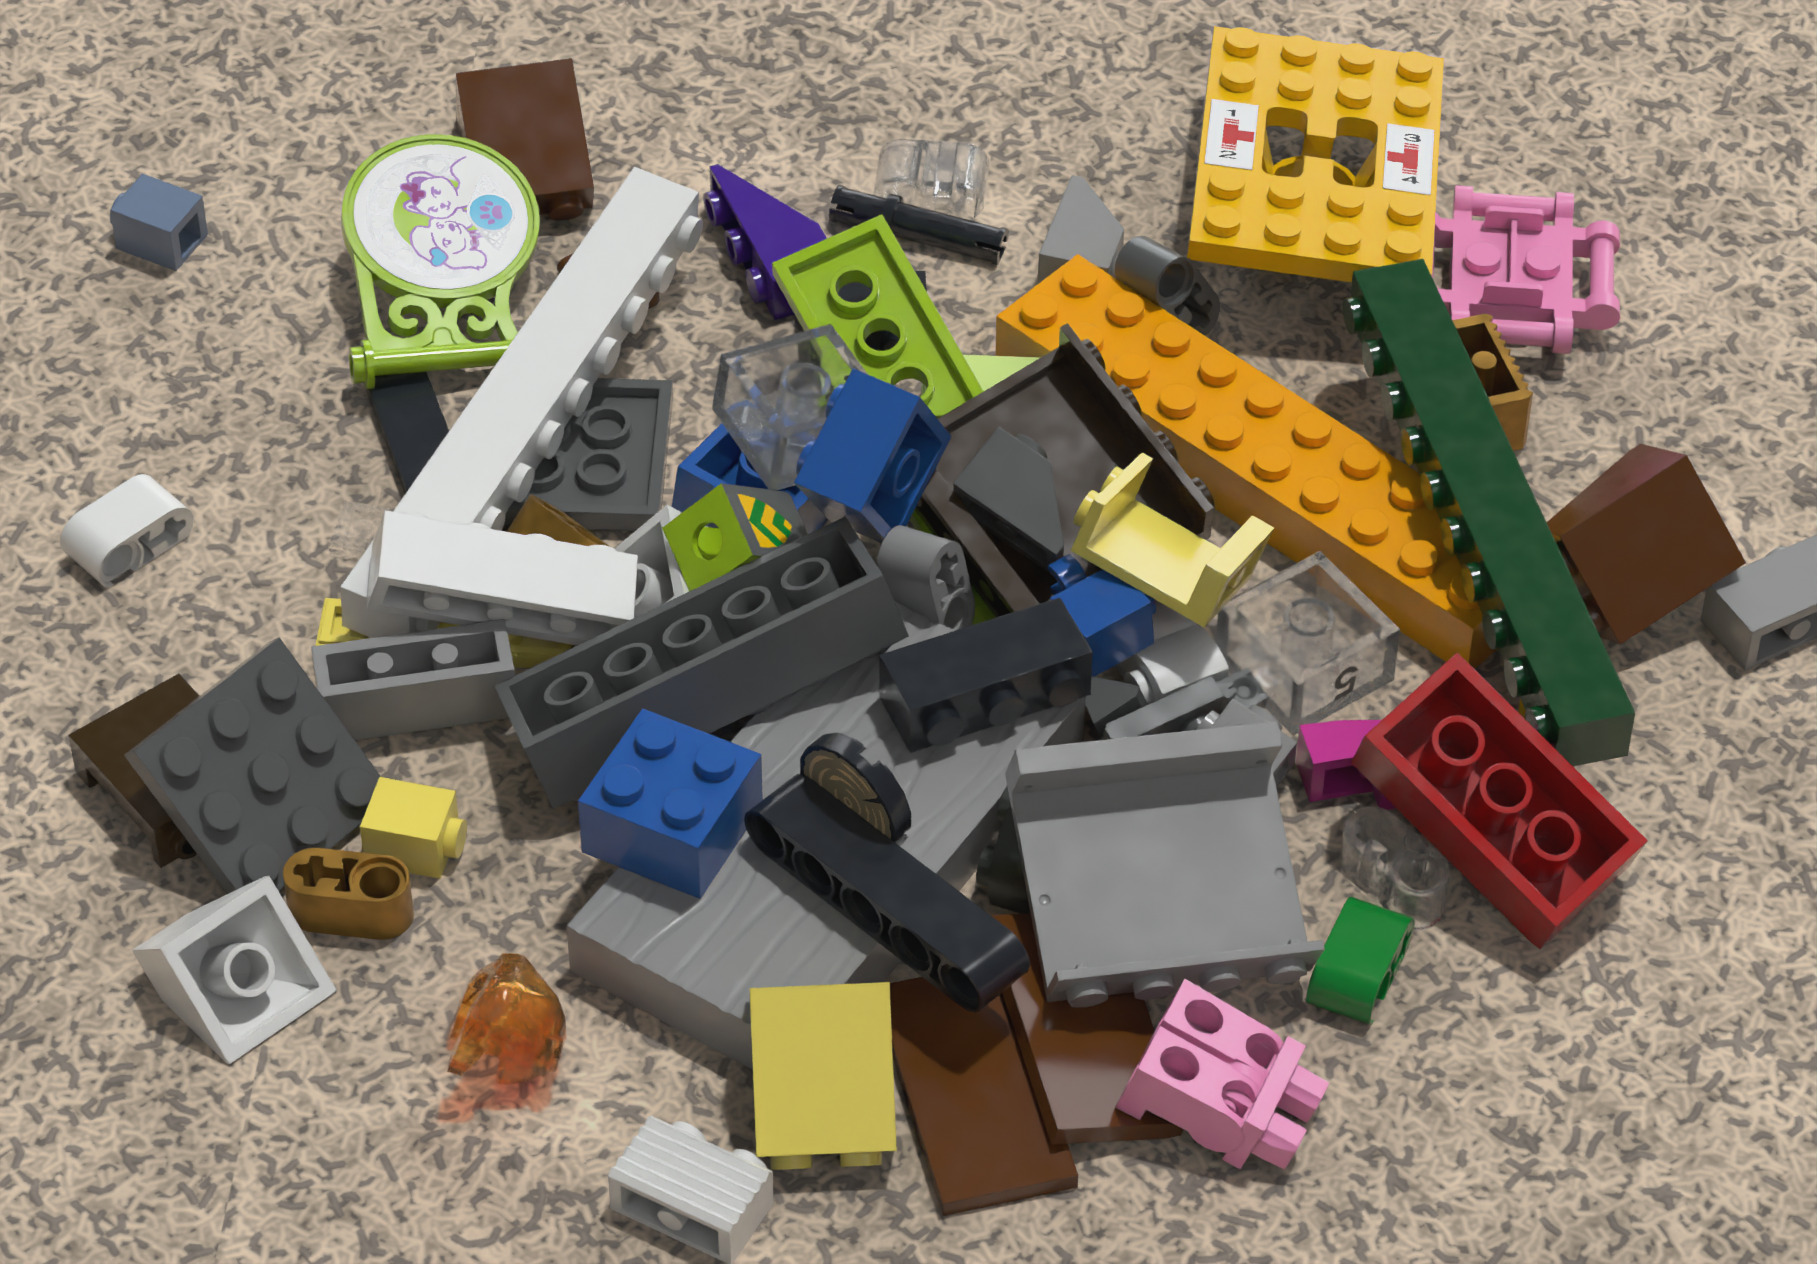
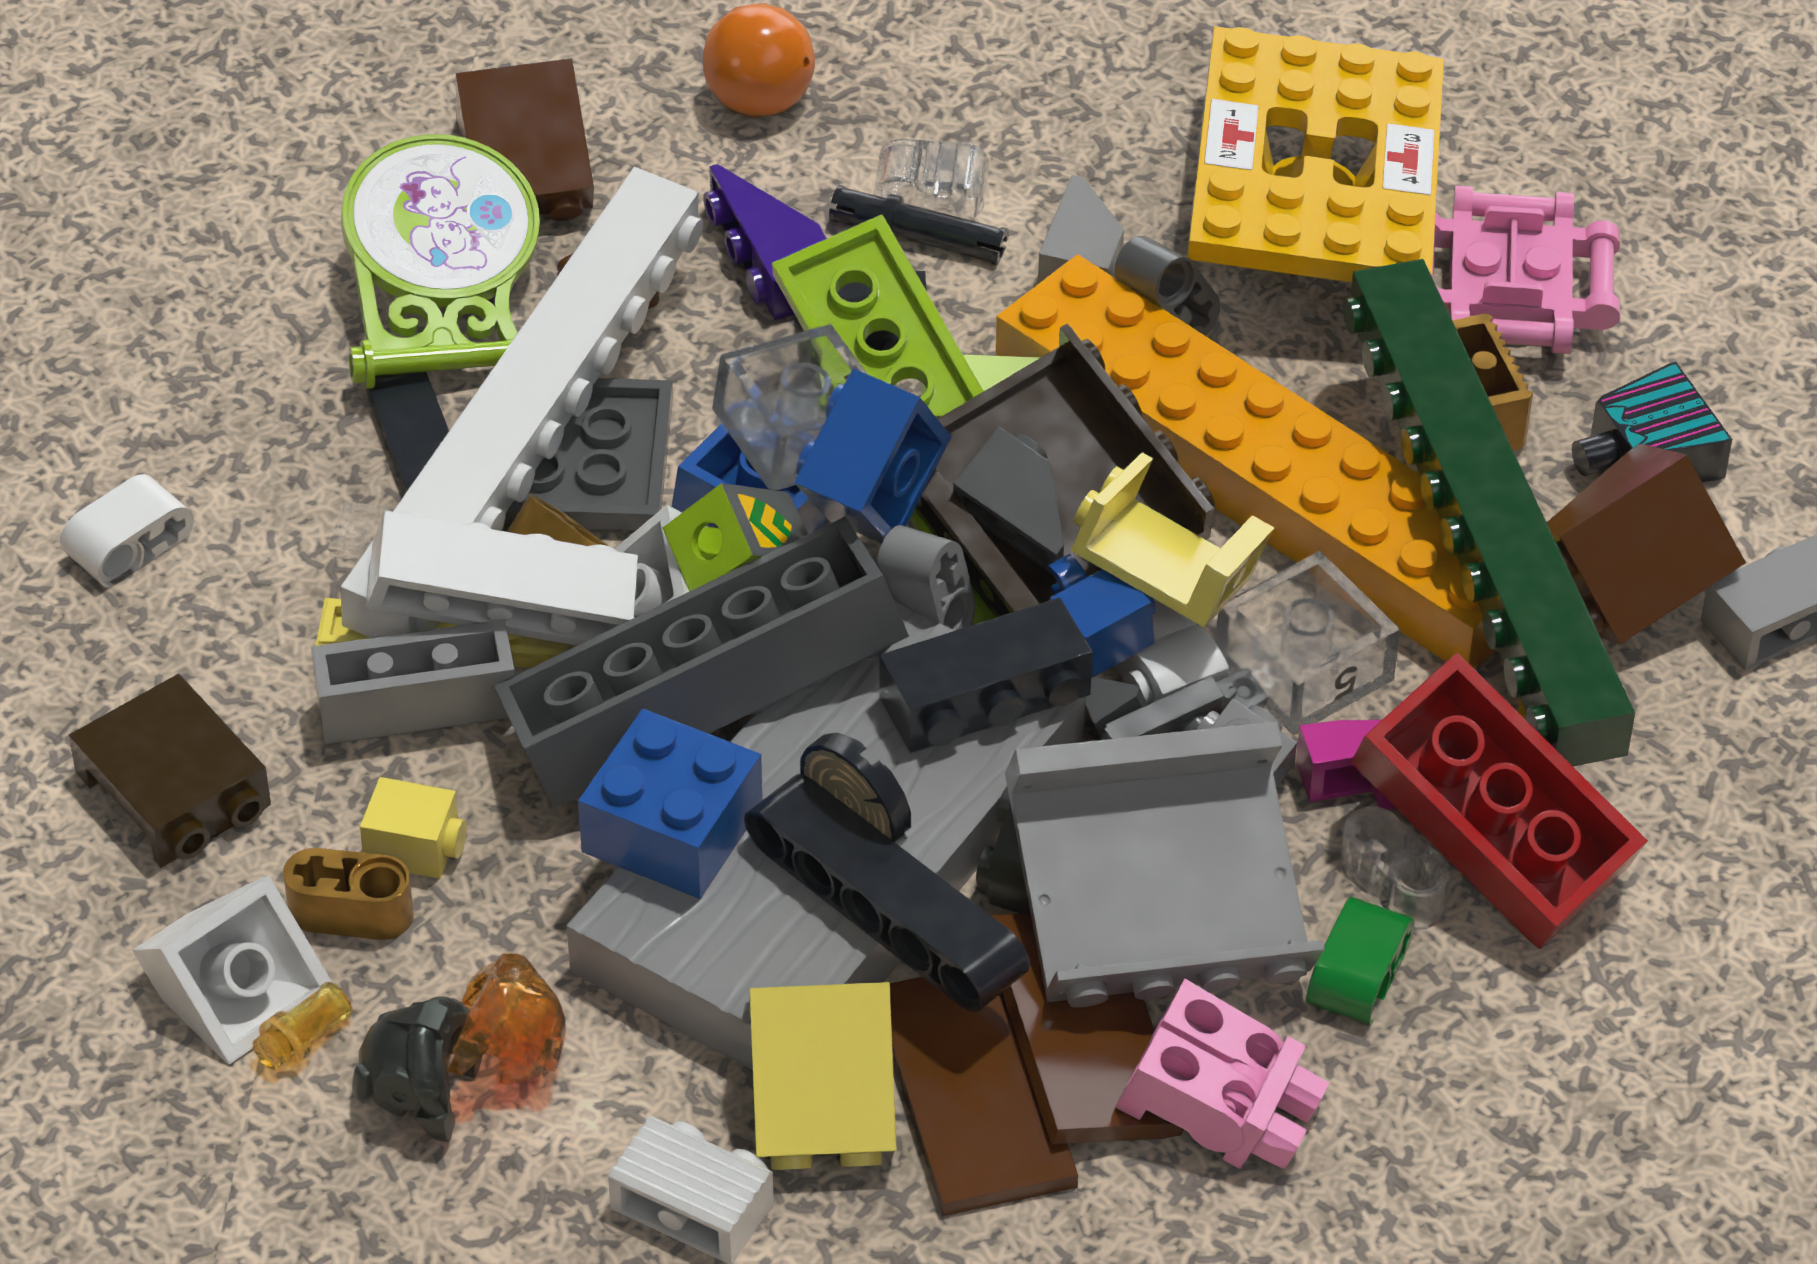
(158, 222): sand blue brick -> none
(257, 770): dark grey plate -> none
(290, 1035): none -> clear yellow animal
(407, 1062): none -> pearl dark grey helmet
(758, 60): none -> orange helmet
(1657, 412): none -> black torso

